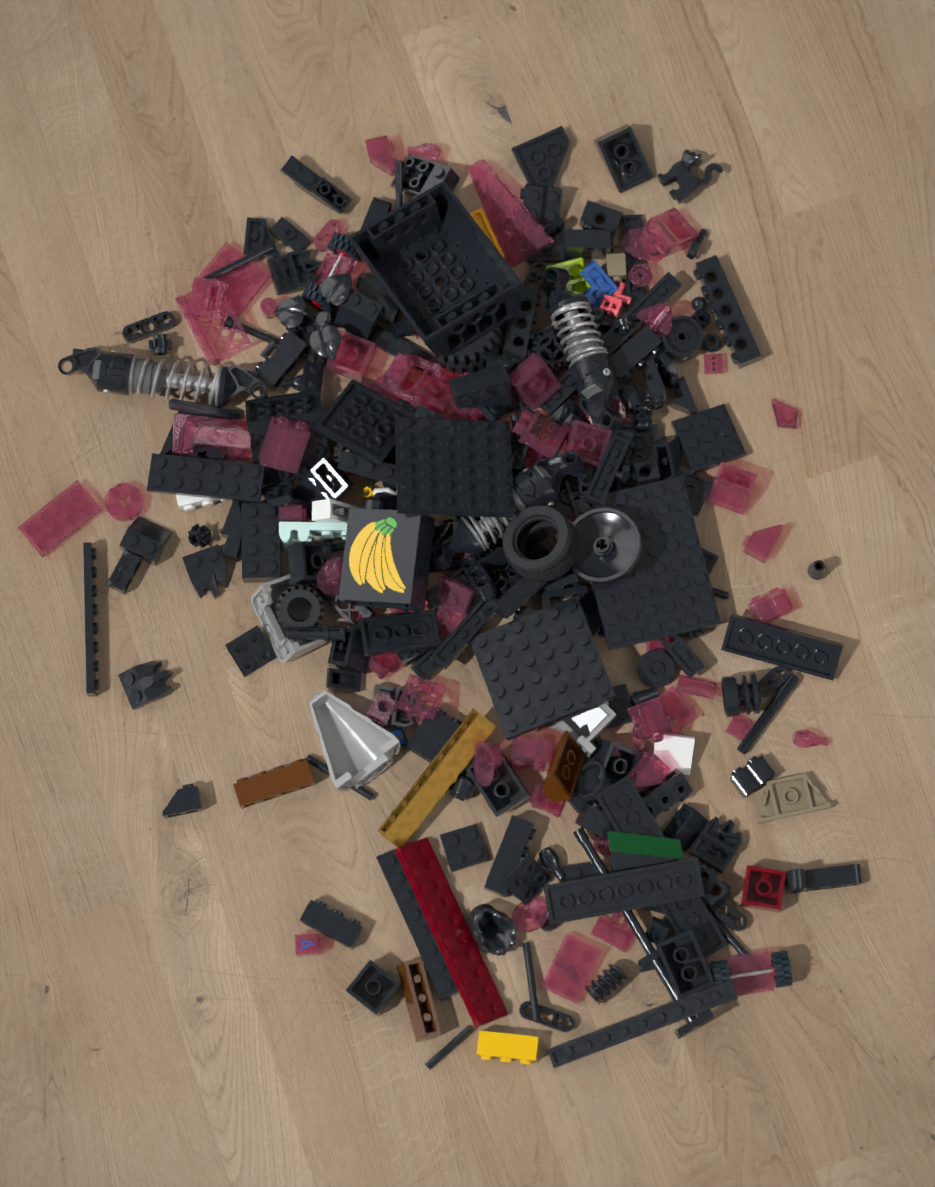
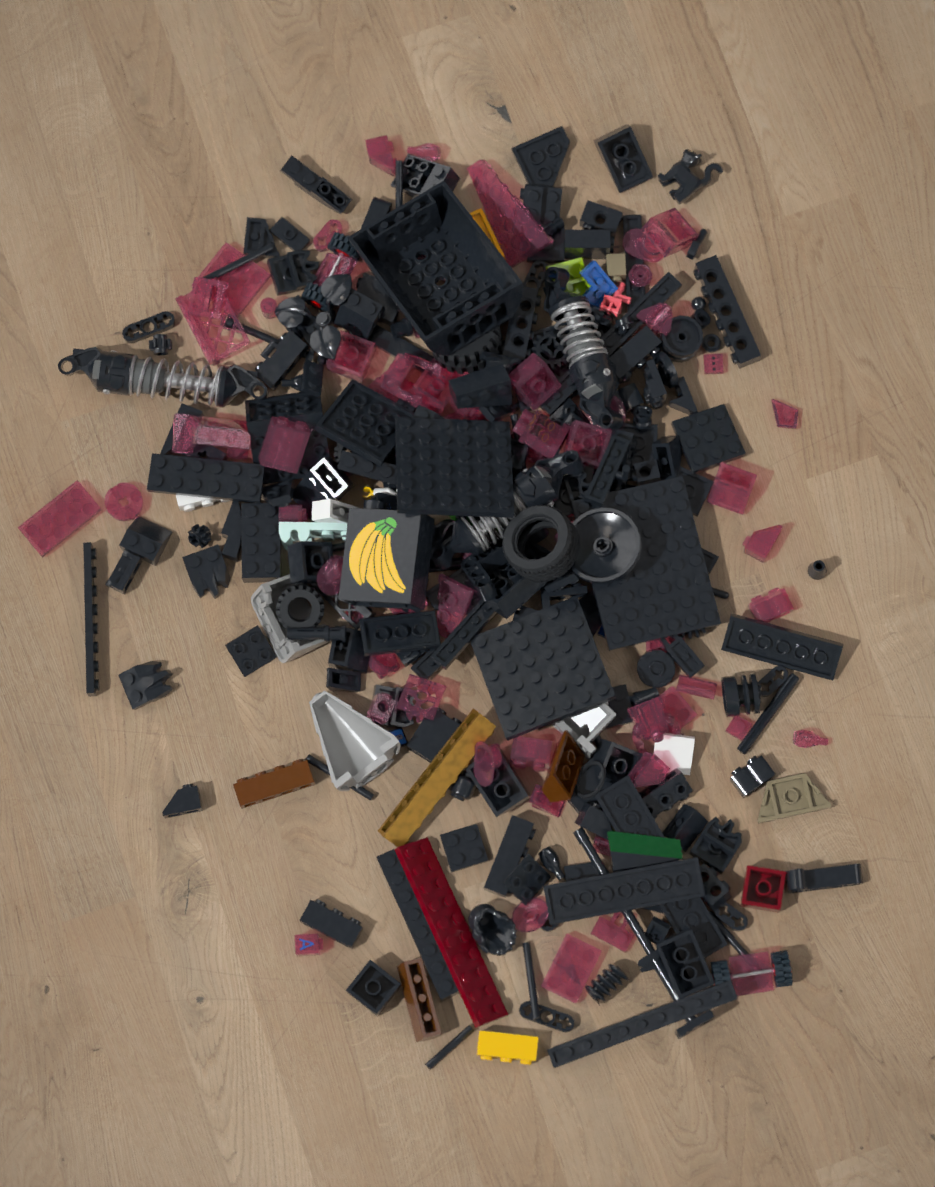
(202, 409): black axle -> none

